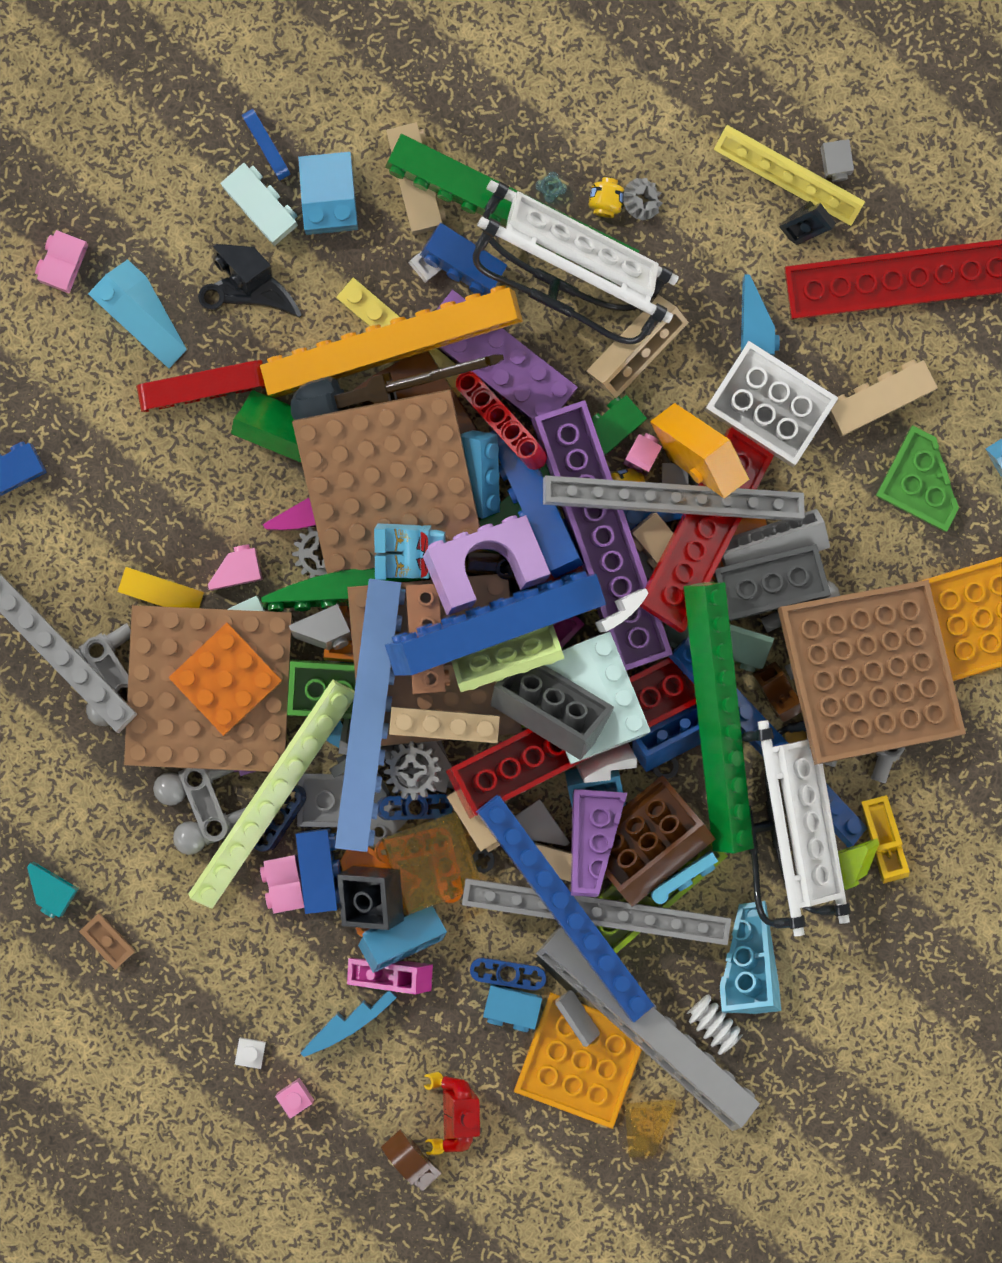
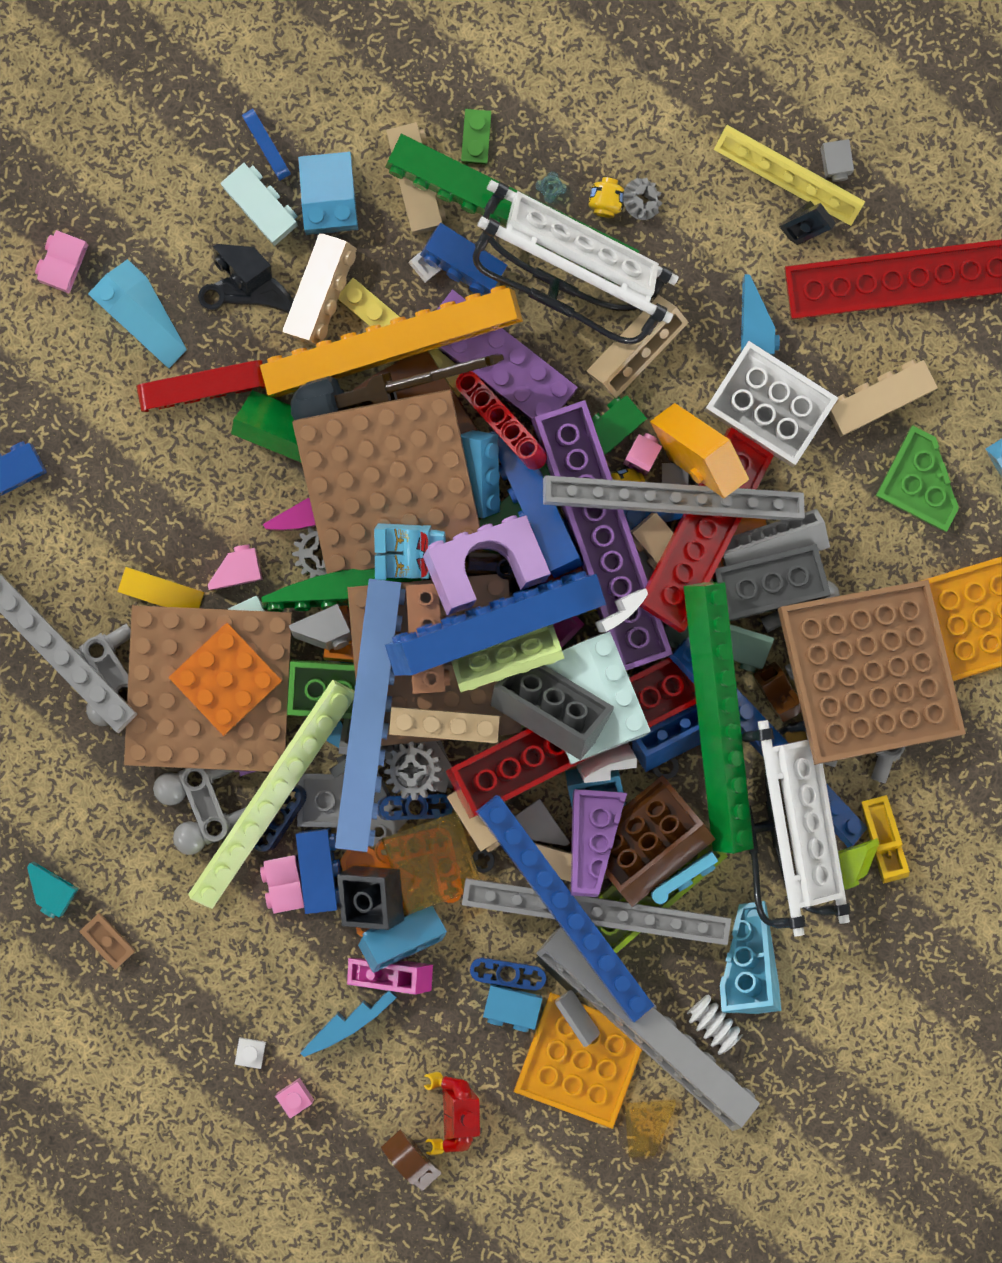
(320, 289): none -> brick
(476, 136): none -> bright green plate

